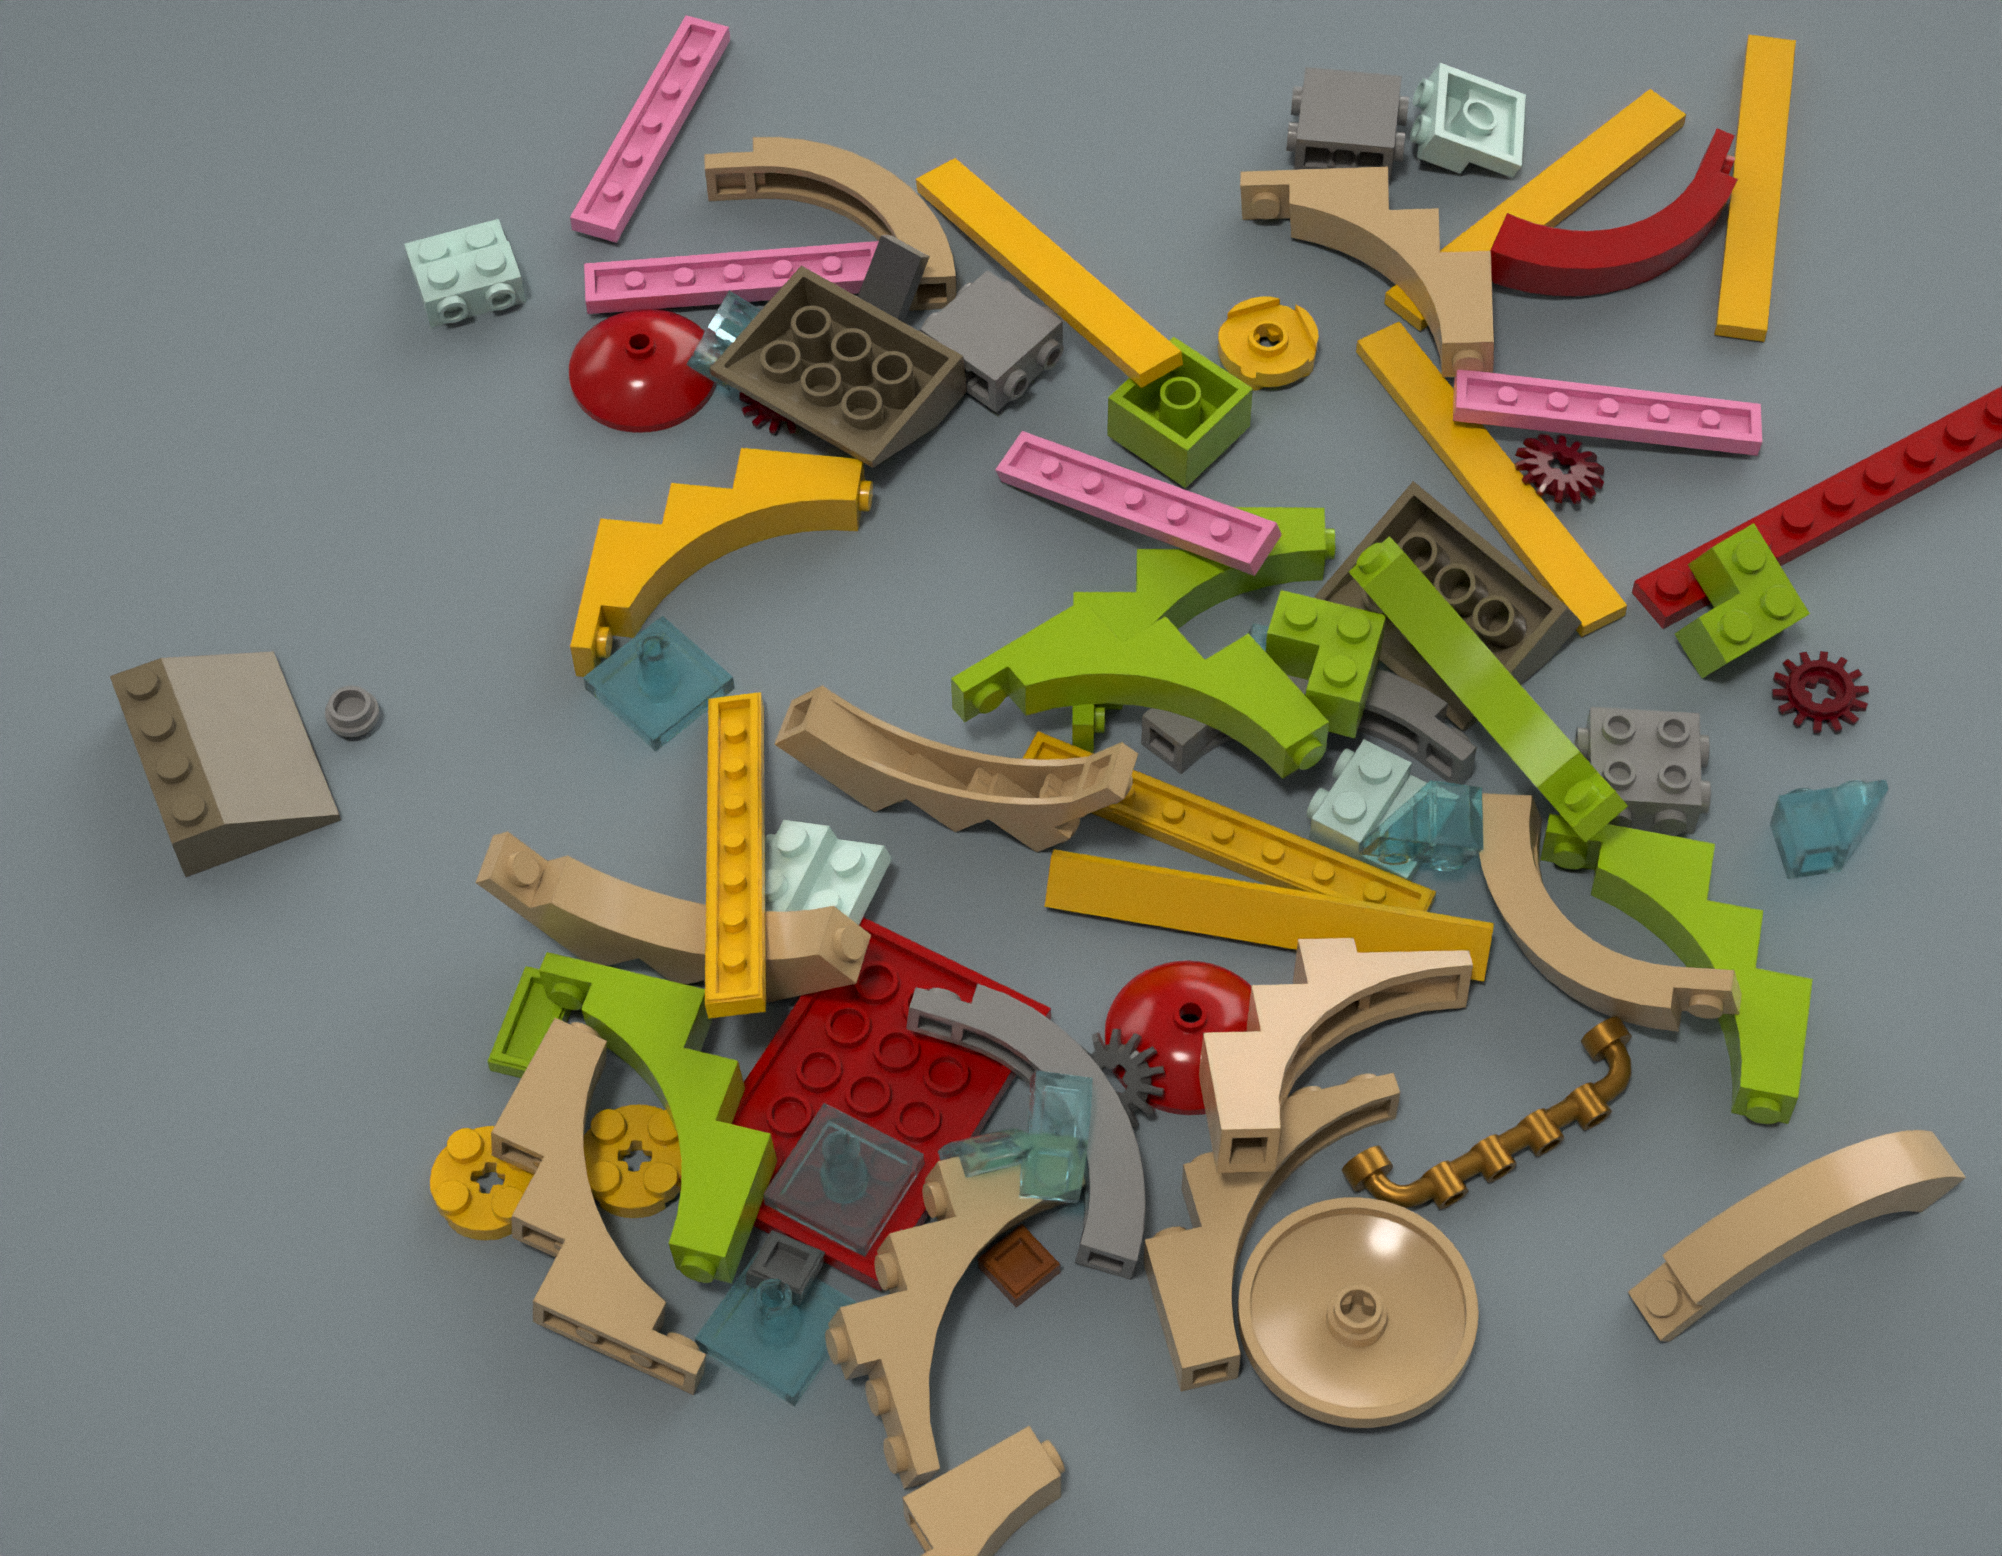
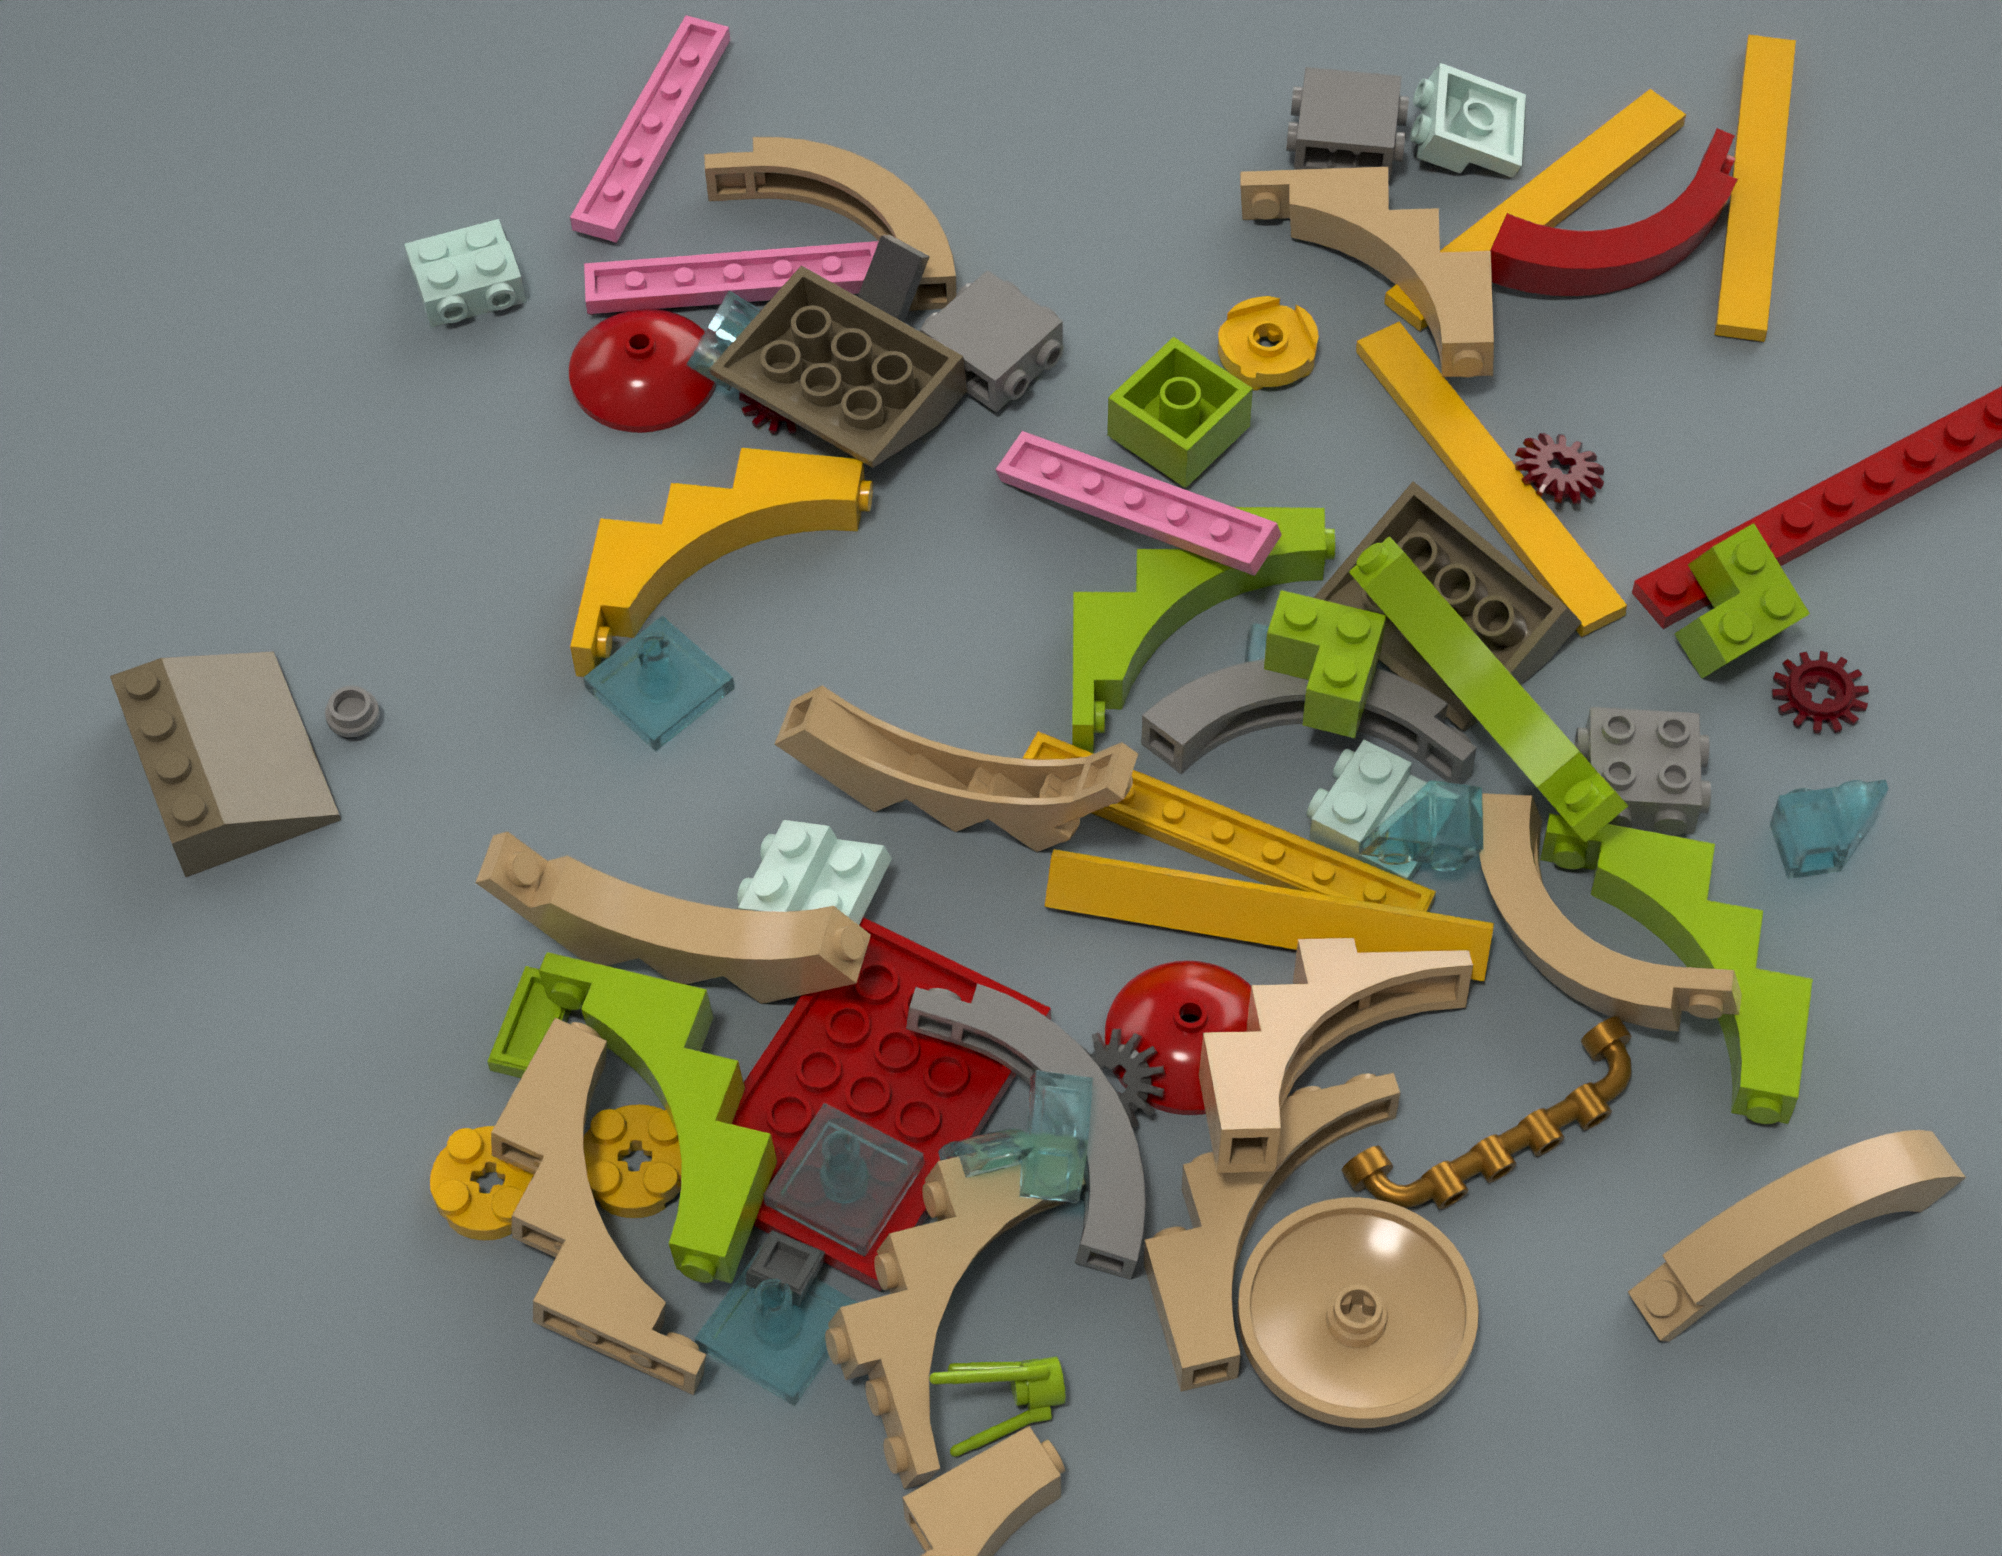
(735, 857): yellow tile -> none
(1019, 1265): dark orange tile -> none
(1033, 1383): none -> lime plant
(1050, 273): yellow tile -> none
(1083, 662): lime arch -> none
(1607, 412): bright pink plate -> none

